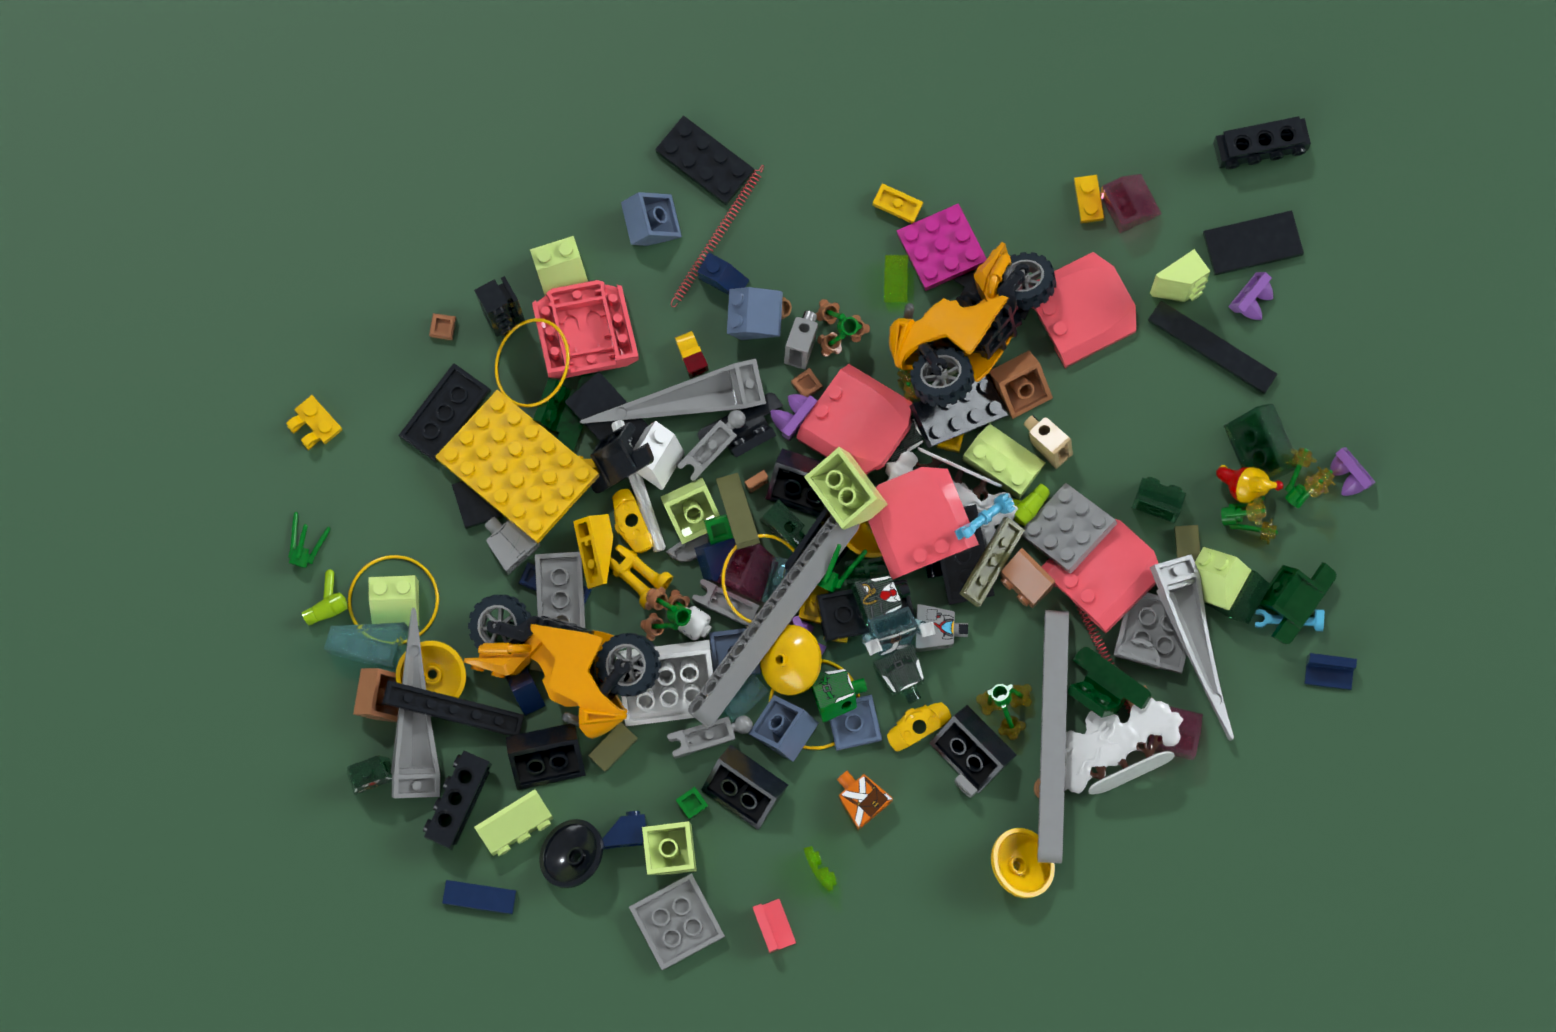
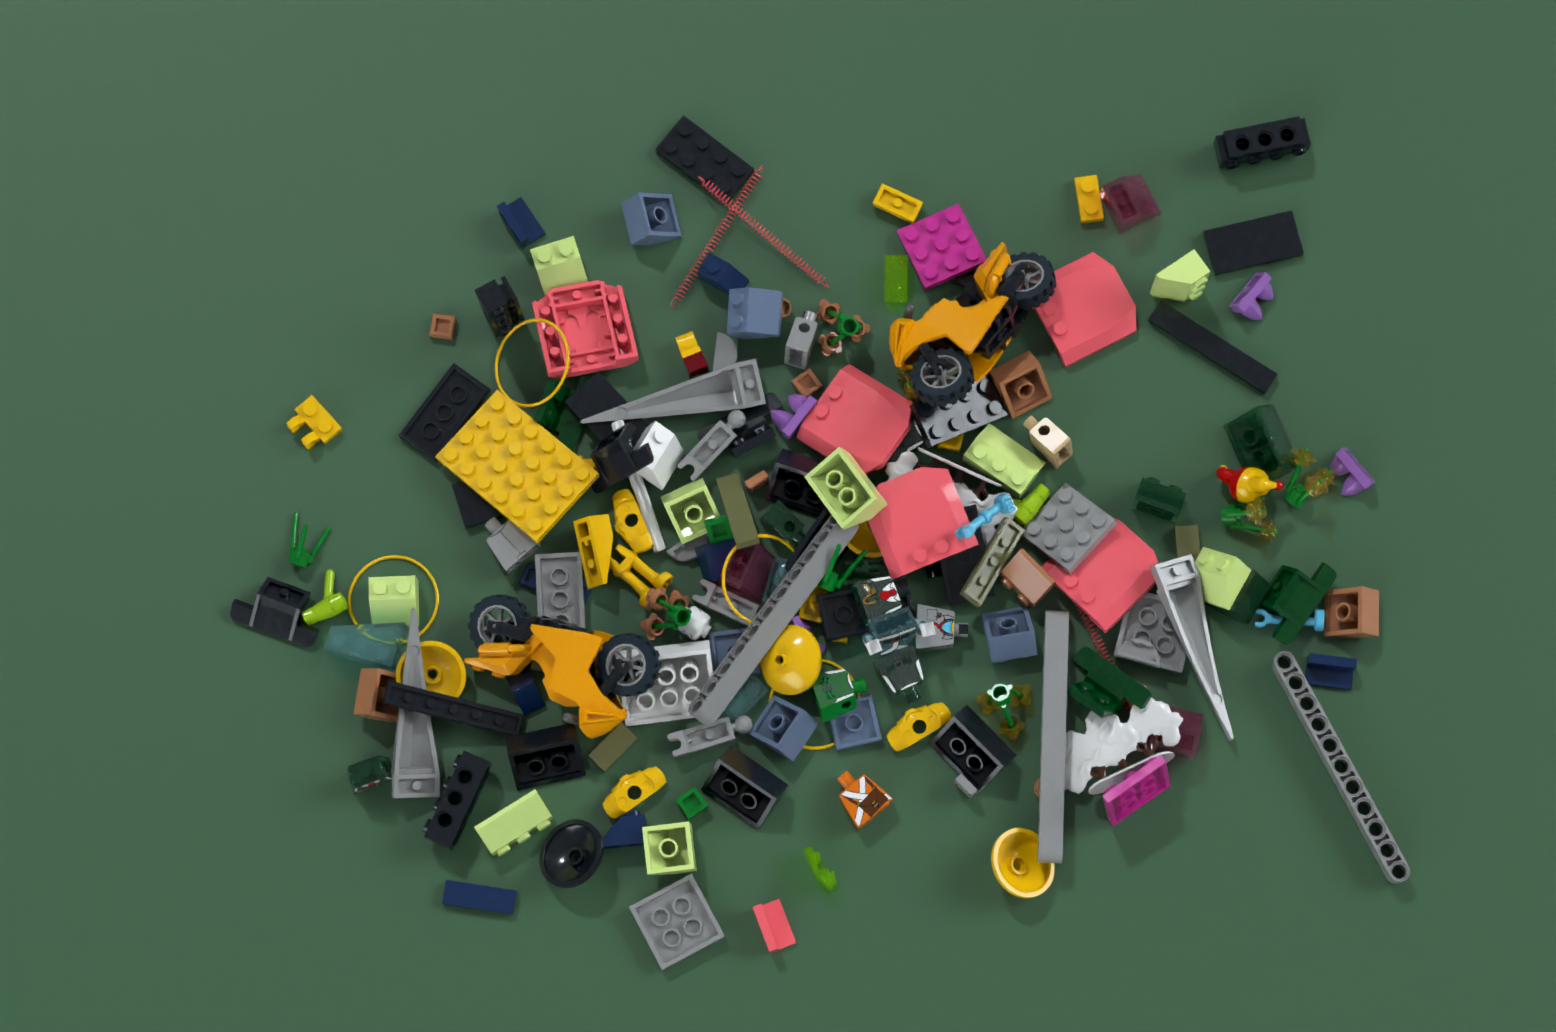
(277, 612): none -> black plate
(521, 222): none -> dark blue panel
(648, 781): none -> yellow piece
(724, 352): none -> light grey tile
(762, 231): none -> coral piece
(1009, 634): none -> sand blue slope
(1136, 790): none -> dark pink plate
(1340, 779): none -> light grey beam
(1351, 613): none -> nougat slope

